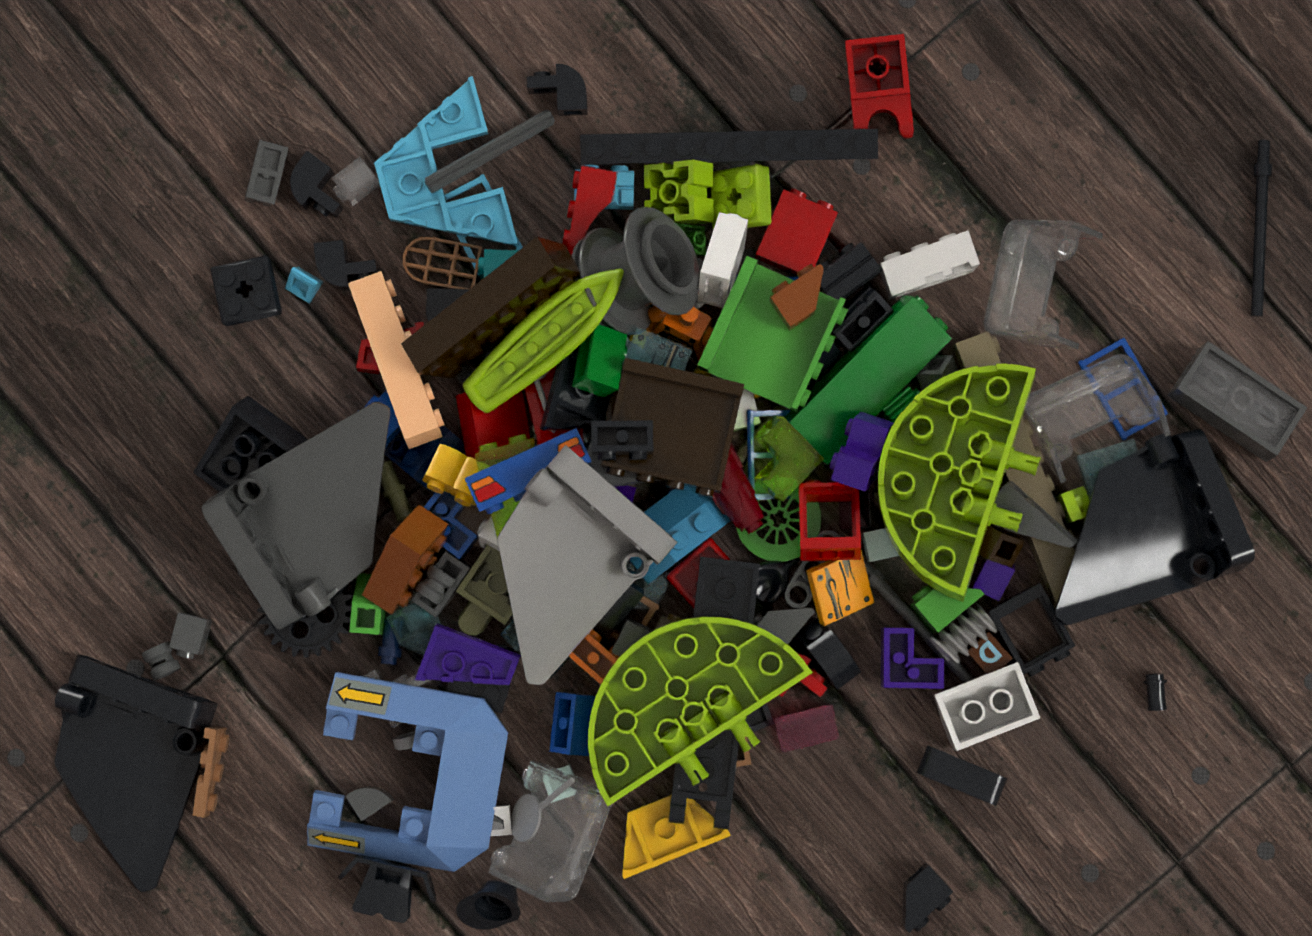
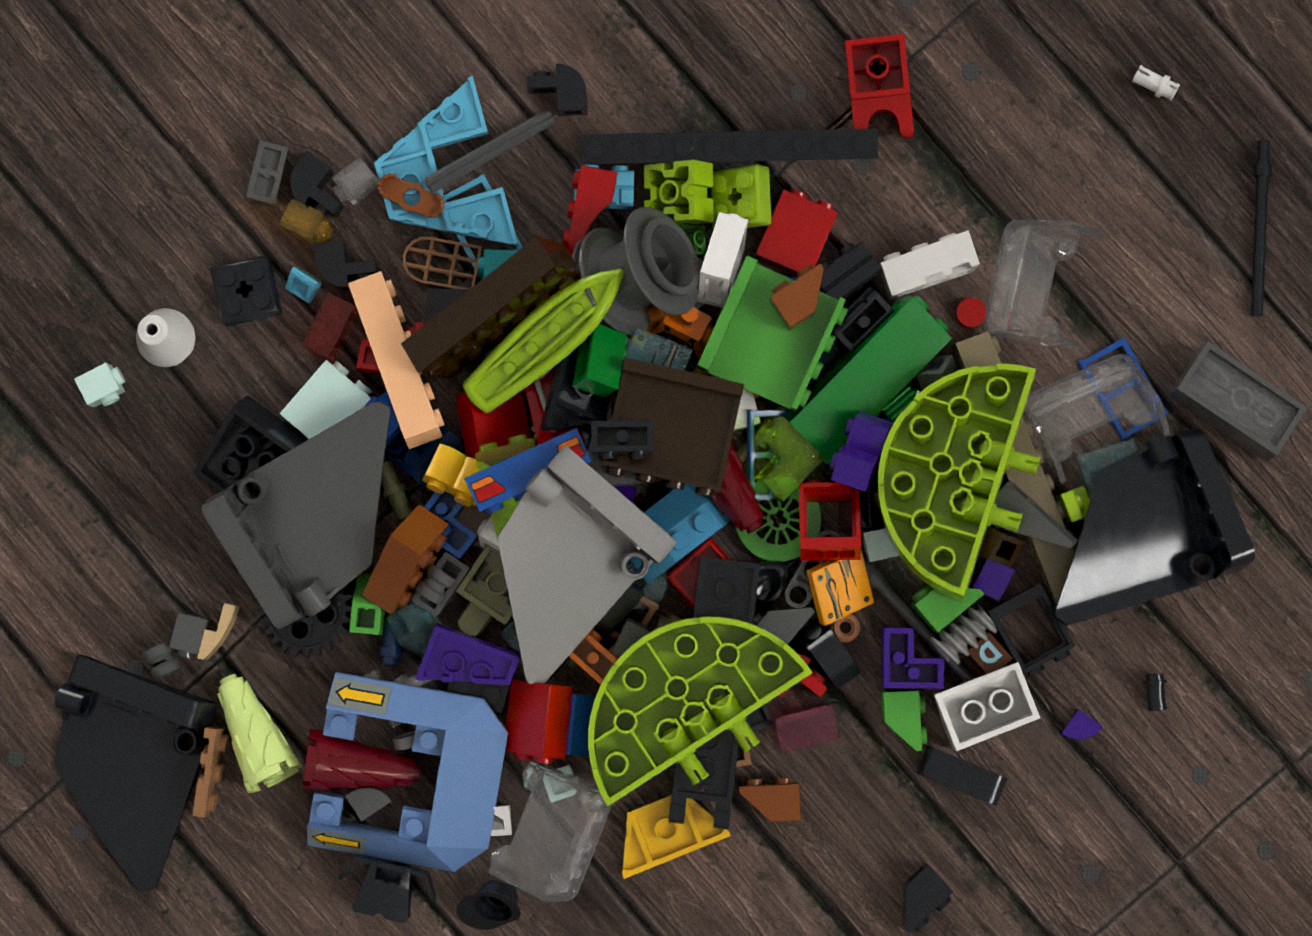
(101, 385): none -> light aqua brick
(165, 337): none -> white cone
(214, 639): none -> tan slope
(255, 738): none -> yellowish green cone
(306, 223): none -> clear yellow brick
(325, 400): none -> light aqua panel
(330, 327): none -> clear red brick
(351, 764): none -> dark red cone
(395, 188): none -> dark orange piece
(527, 813): light grey piece -> none
(538, 720): none -> red brick
(774, 800): none -> dark orange slope
(854, 630): none -> nougat plate
(903, 716): none -> bright green slope
(970, 313): none -> red tile
(1080, 726): none -> dark purple tile
(1160, 85): none -> white pin

